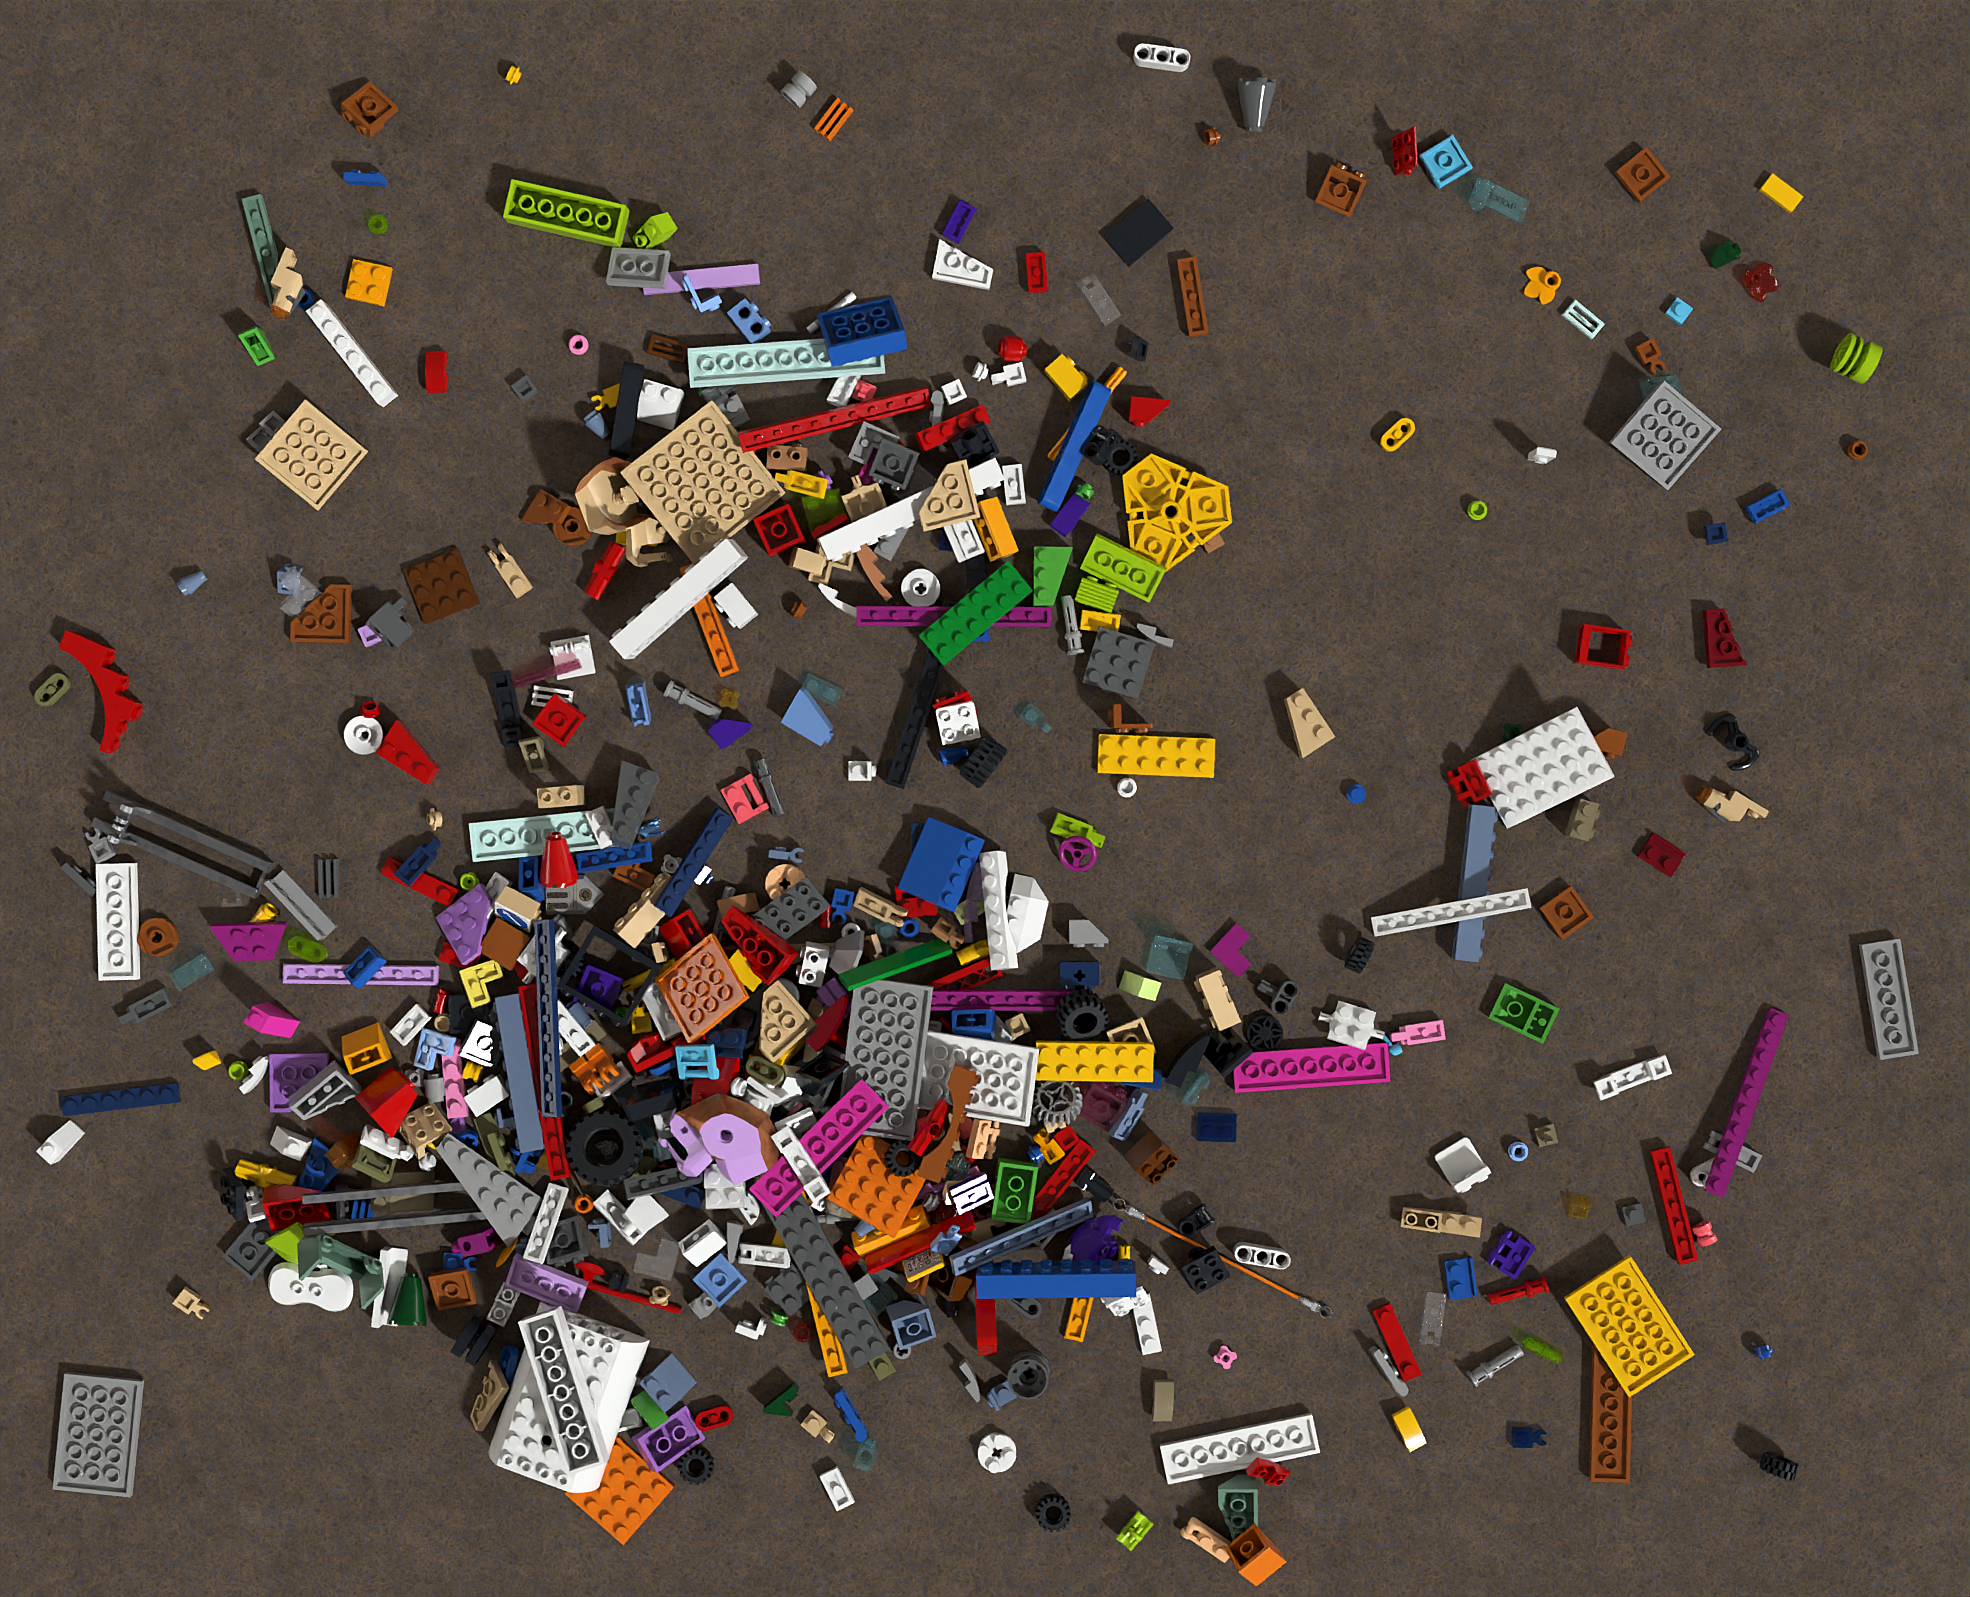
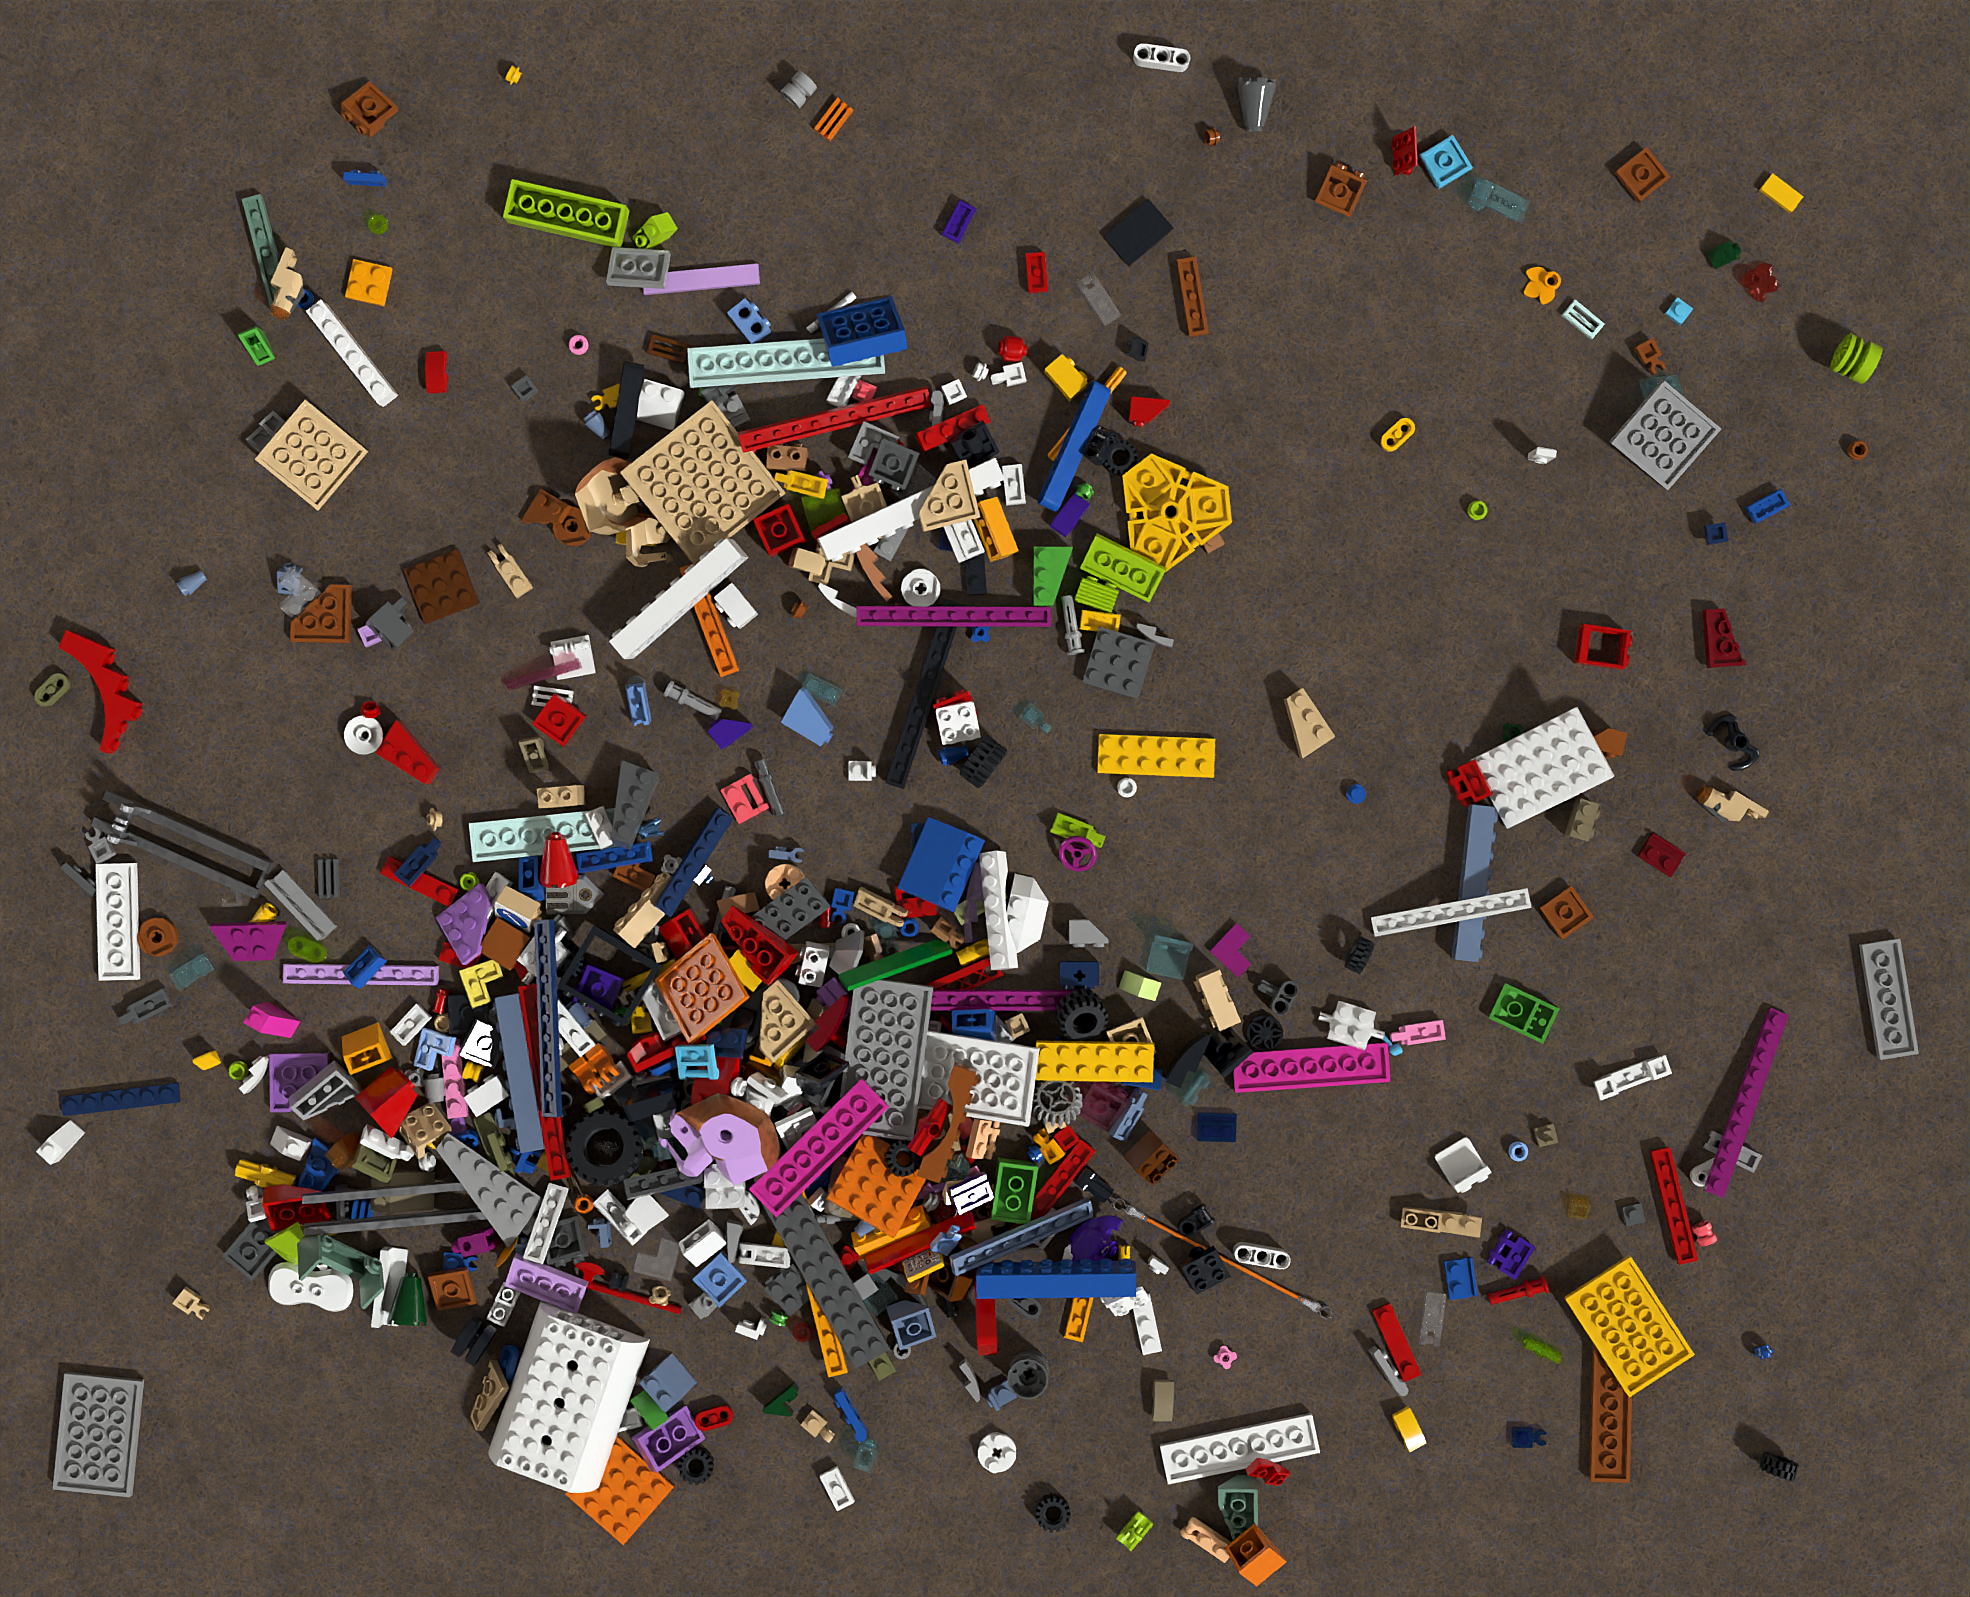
(232, 1193): black plate -> none
(508, 707): black slope -> none
(564, 1390): white brick -> none
(604, 570): red piece -> none
(710, 303): light blue bracket -> none
(765, 1071): olive plate -> none
(801, 1163): white slope -> none
(960, 269): white wing -> none
(975, 613): green plate -> none
(1114, 716): dark orange bracket -> none
(1487, 1369): light grey pin -> none

